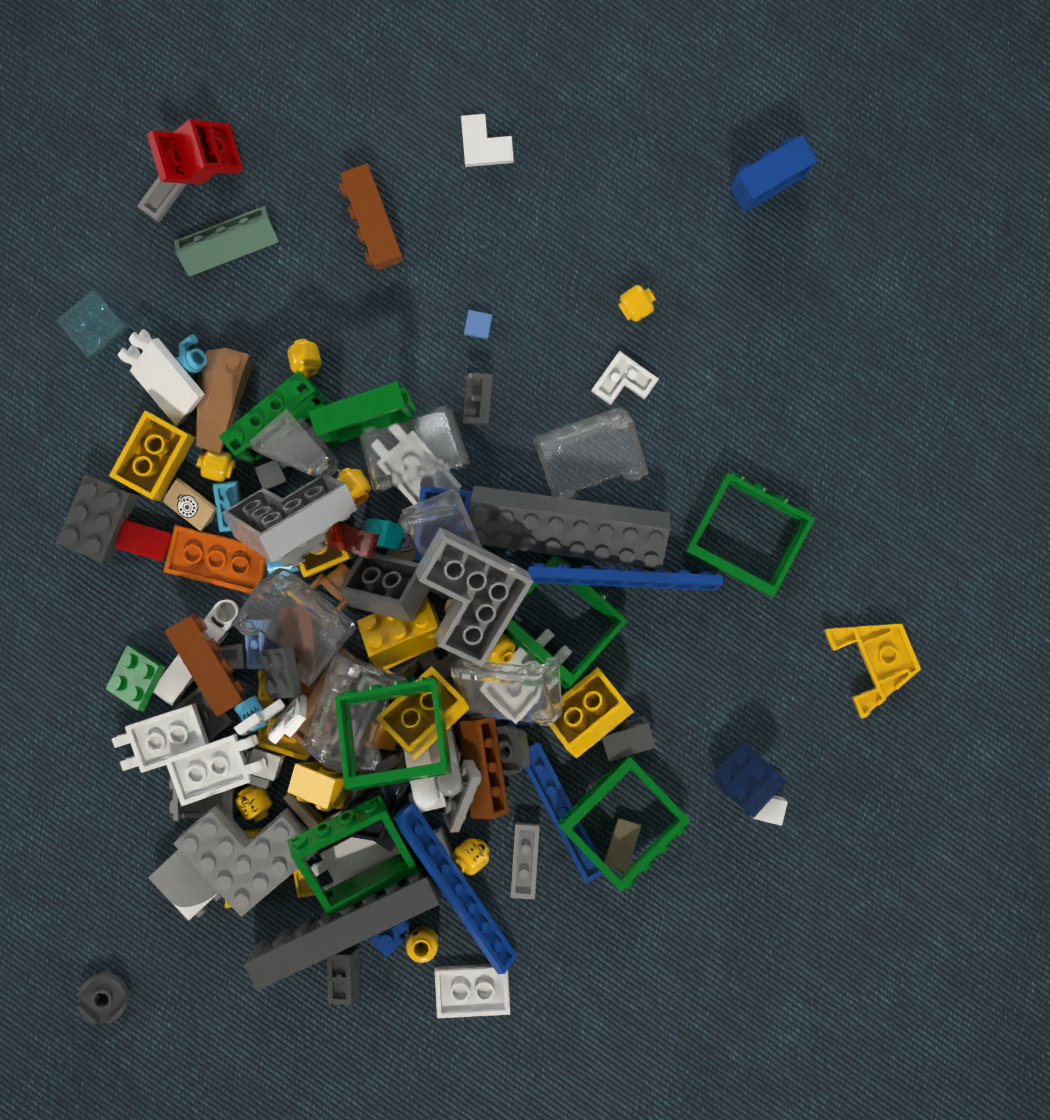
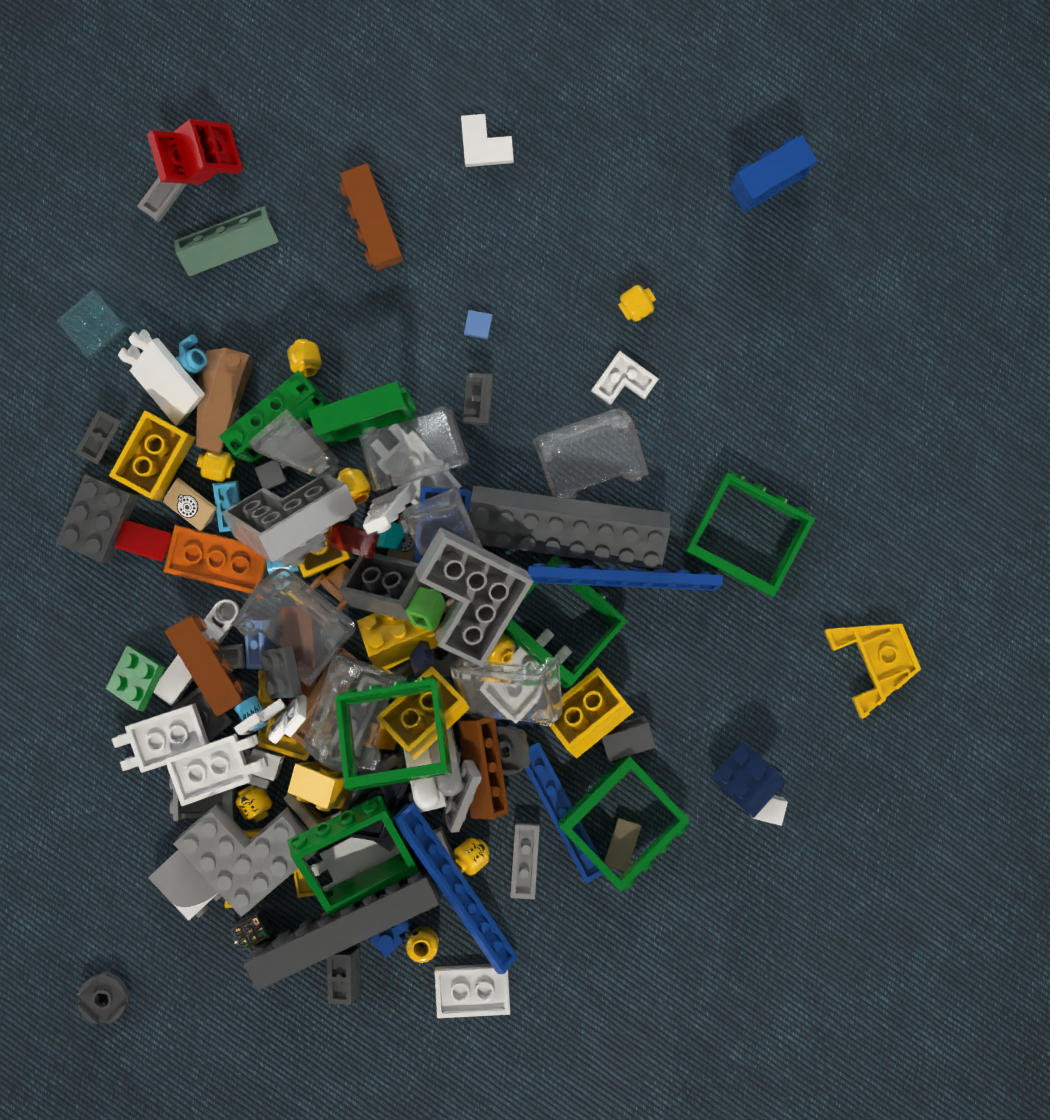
(98, 436): none -> dark grey hinge
(251, 930): none -> brick
(387, 507): none -> white wing
(421, 658): none -> dark blue tile
(426, 608): none -> bright green brick

